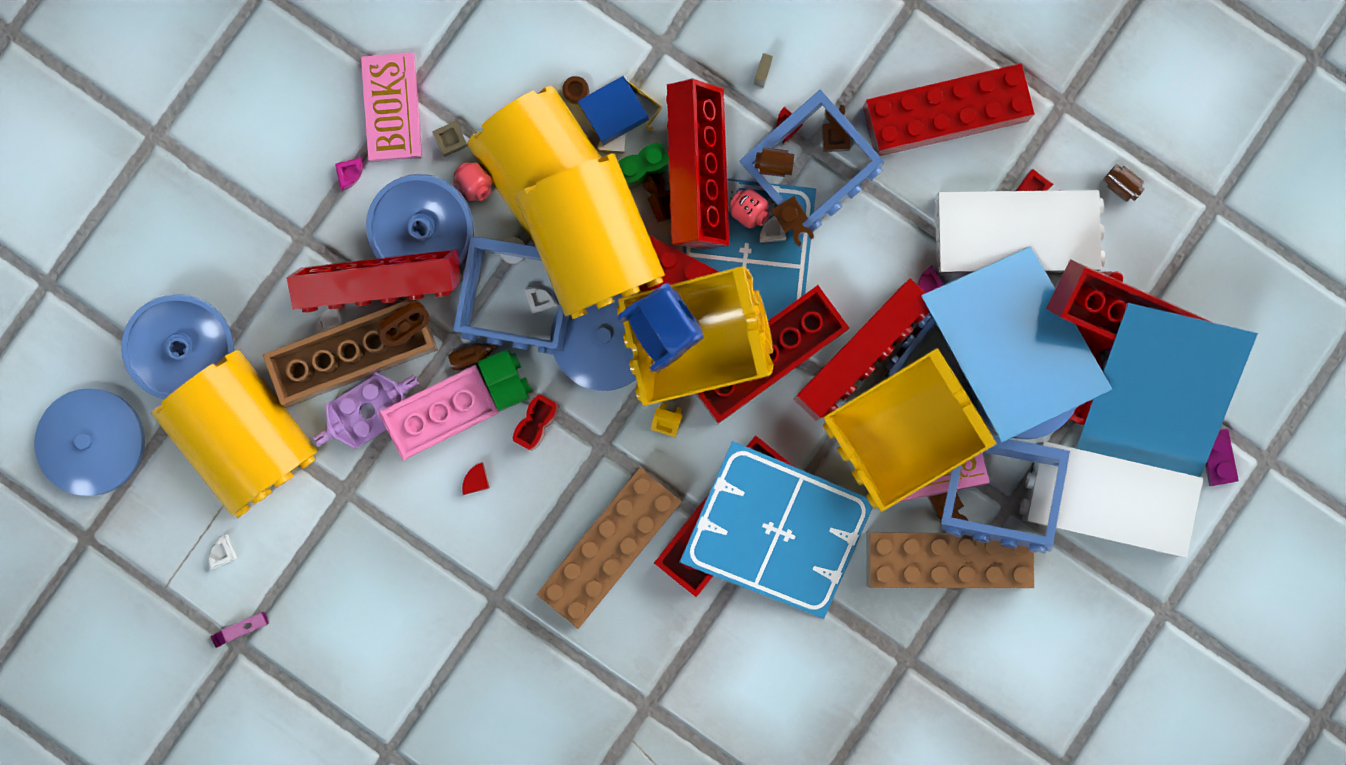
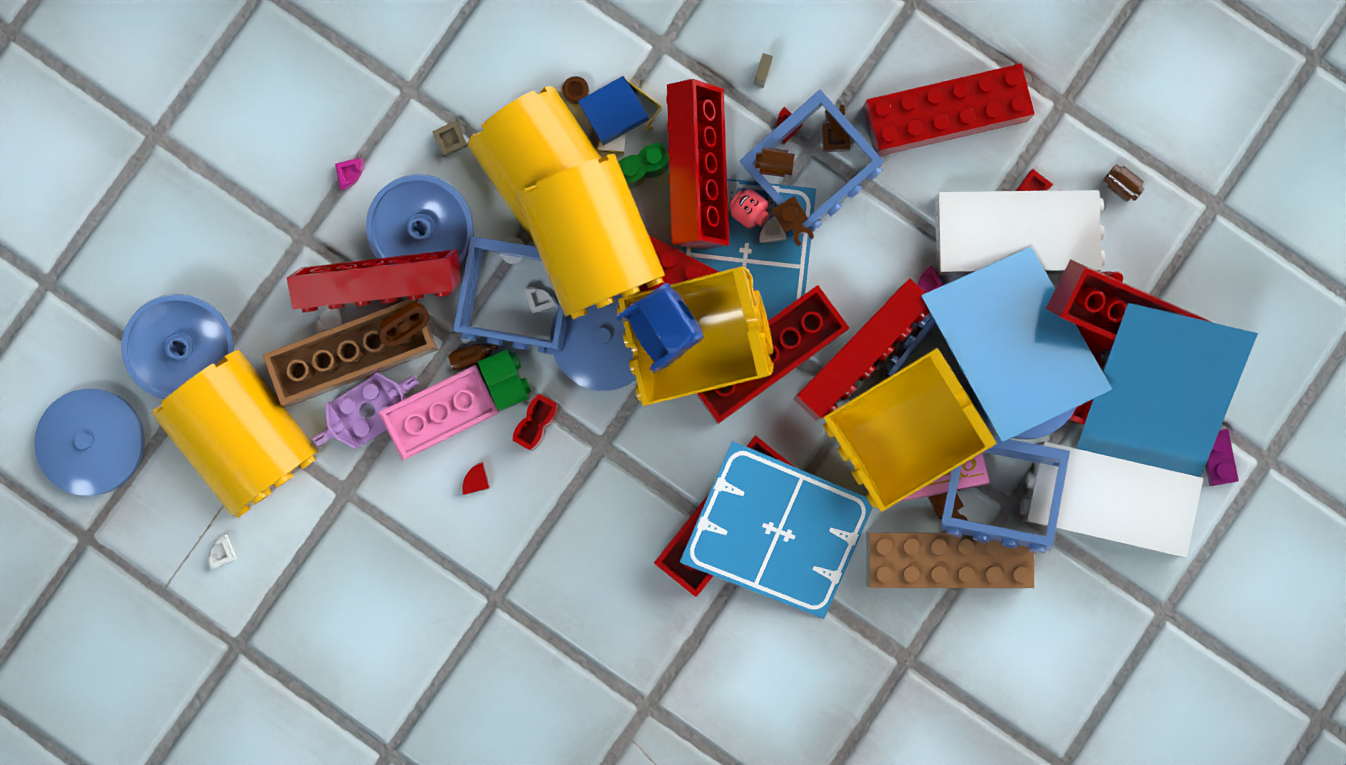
(237, 630): magenta piece -> none
(391, 107): bright pink tile -> none
(472, 181): coral head -> none
(609, 548): medium nougat brick -> none
(659, 198): reddish brown plate -> none
(666, 421): yellow tile -> none

